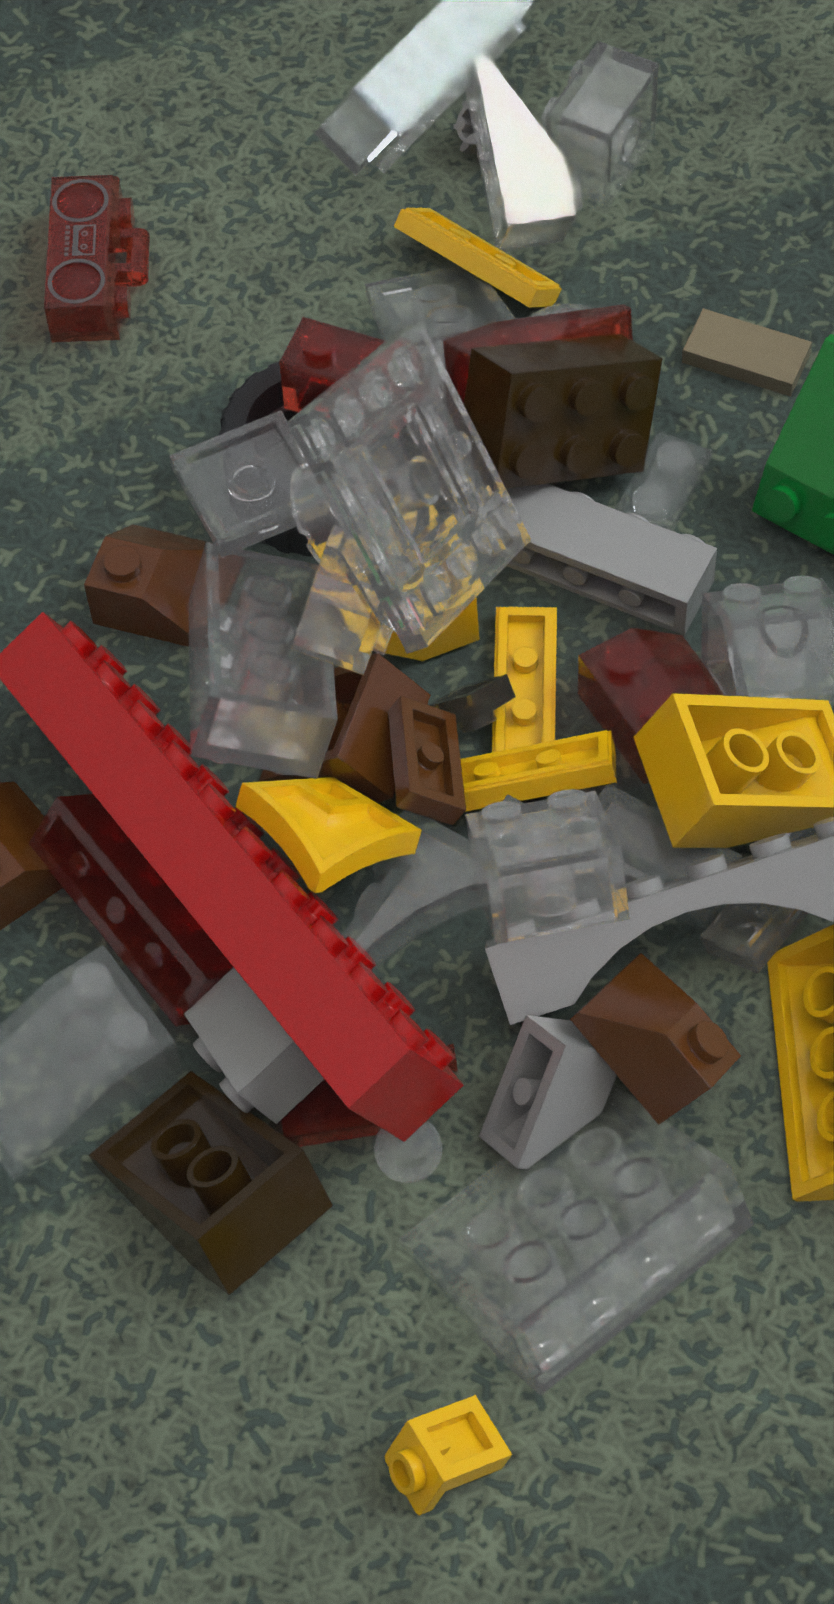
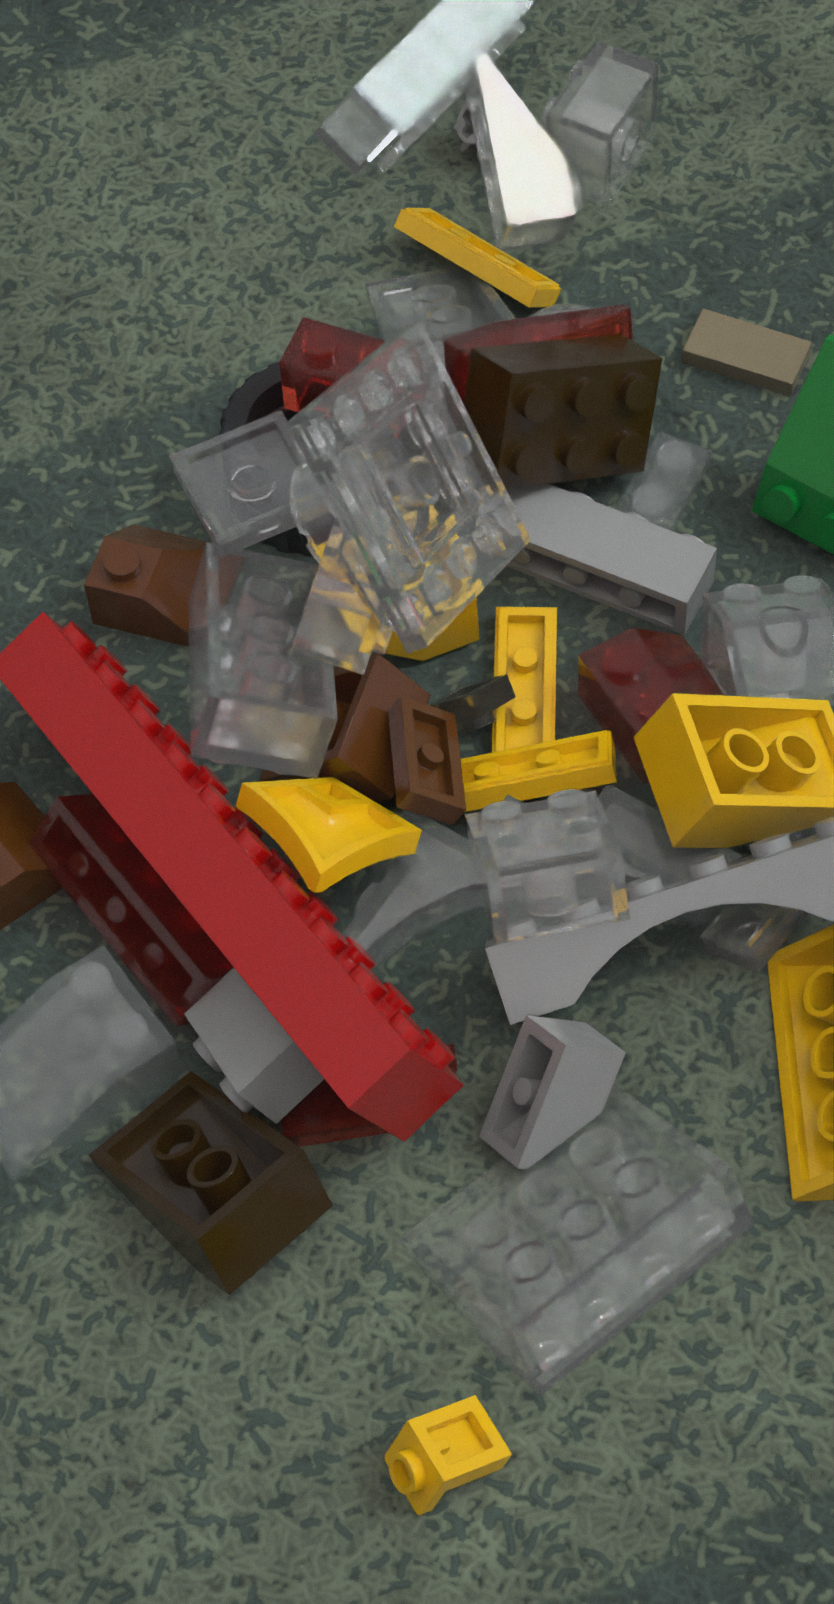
(83, 282): clear red piece -> none
(410, 1159): clear plate -> none
(655, 1038): reddish brown slope -> none

